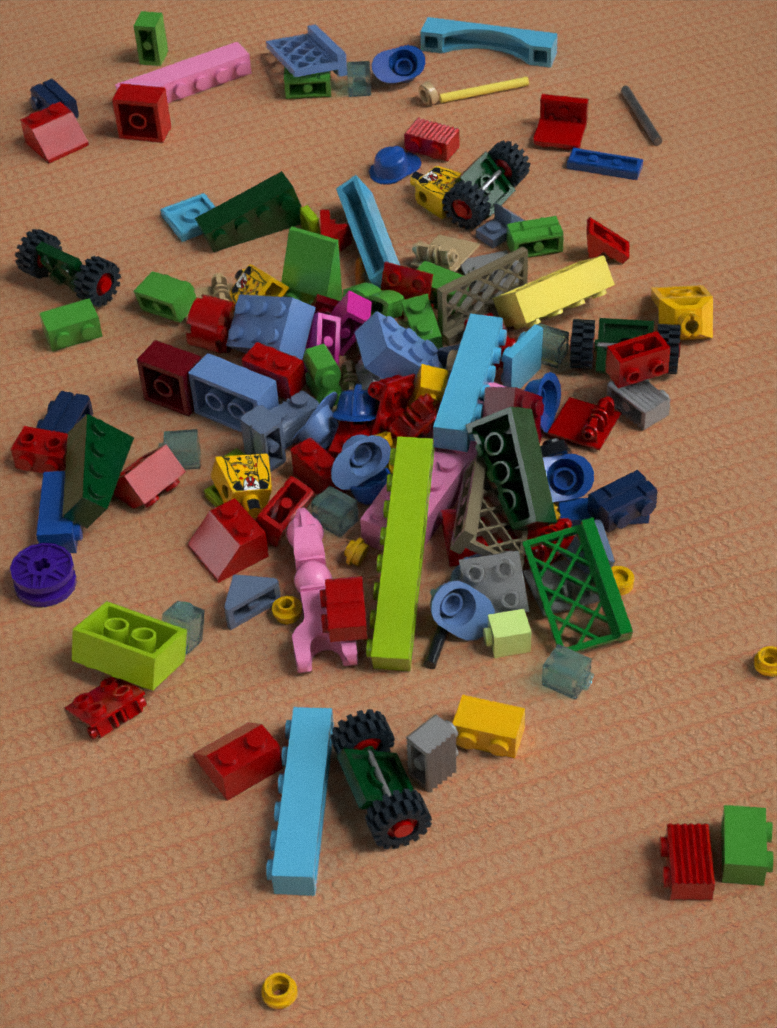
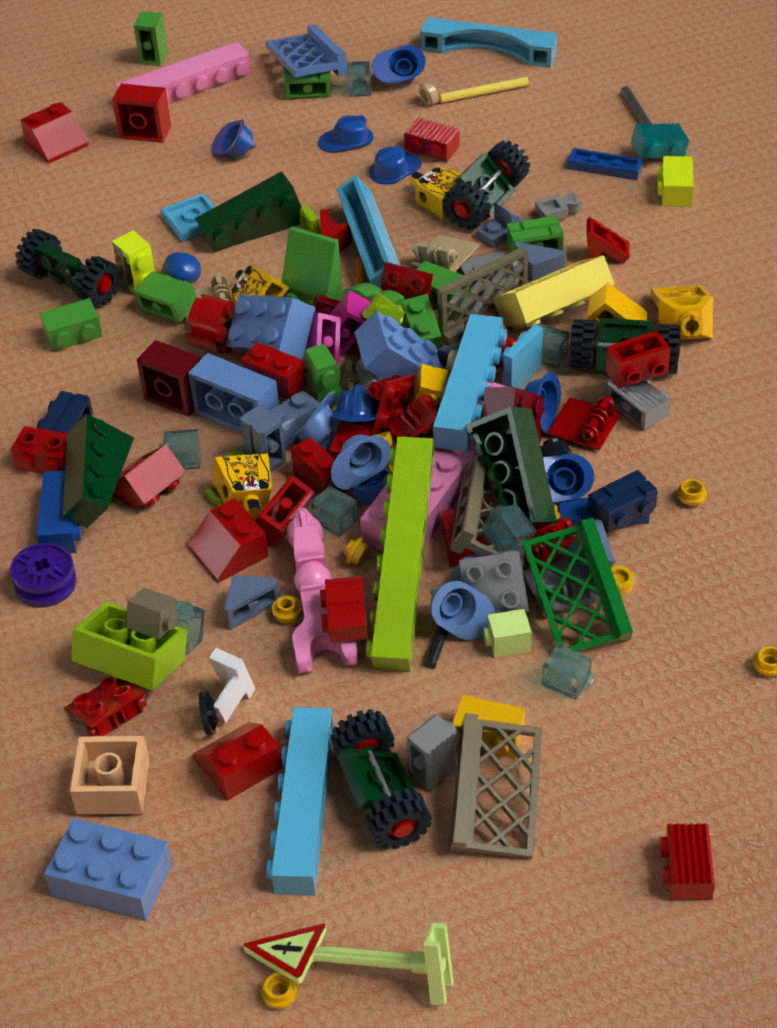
(50, 93): dark blue brick -> none
(108, 869): none -> medium blue brick
(110, 775): none -> light nougat brick
(133, 258): none -> neon yellow brick
(151, 613): none -> dark tan brick
(182, 267): none -> blue hair
(233, 140): none -> blue piece
(236, 685): none -> white piece
(296, 950): none -> yellowish green piece
(347, 133): none -> blue piece
(385, 307): none -> lime bracket
(467, 781): none -> dark tan fence
(508, 528): none -> clear light blue brick
(542, 260): none -> sand blue slope
(558, 207): none -> light grey plate
(561, 121): red bracket -> none
(613, 304): none -> yellow brick
(659, 140): none -> teal brick
(676, 181): none -> neon yellow brick
(692, 492): none -> yellow plate
(745, 845): bright green brick -> none

